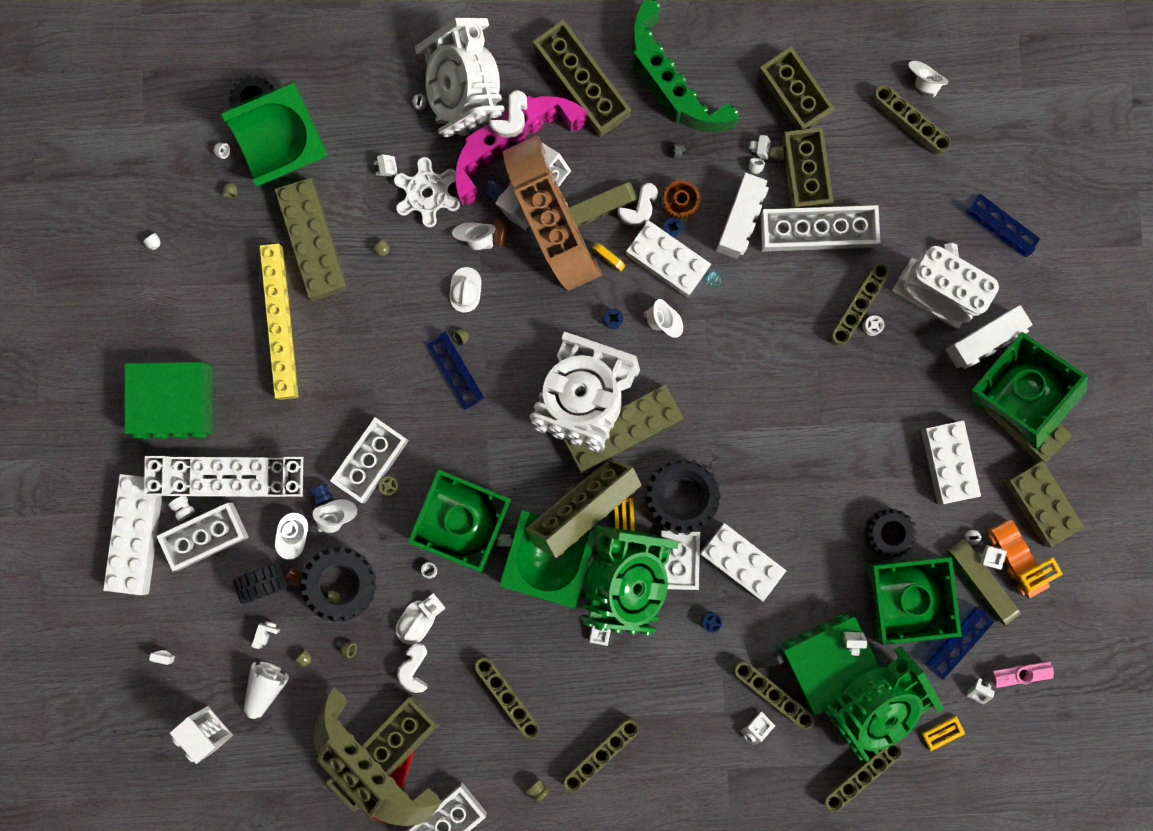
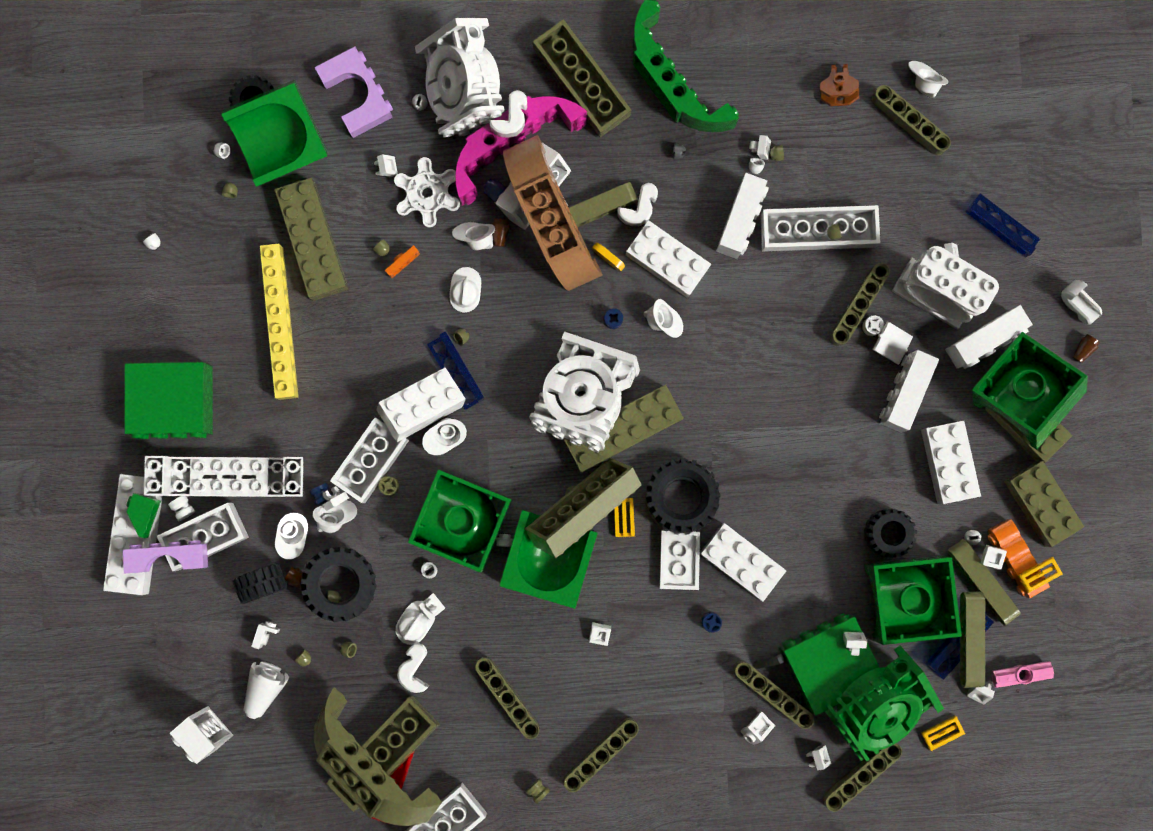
(141, 559): none -> lavender arch
(142, 513): none -> green slope
(162, 657): white tile -> none
(334, 500): none -> white tile
(348, 66): none -> lavender arch
(402, 261): none -> orange plate
(420, 404): none -> white brick
(444, 436): none -> white piece
(636, 589): green brick -> none
(672, 231): dark blue wheel -> none
(684, 191): dark orange brick -> none
(714, 279): clear light blue hinge -> none
(795, 90): olive brick -> none
(807, 168): olive brick -> none
(820, 757): none -> white tile
(834, 232): none -> olive hinge
(839, 86): none -> dark orange hinge
(892, 343): none -> white piece
(909, 391): none -> white brick
(972, 640): none -> olive beam
(1081, 302): none -> white animal
(1086, 348): none -> reddish brown cone

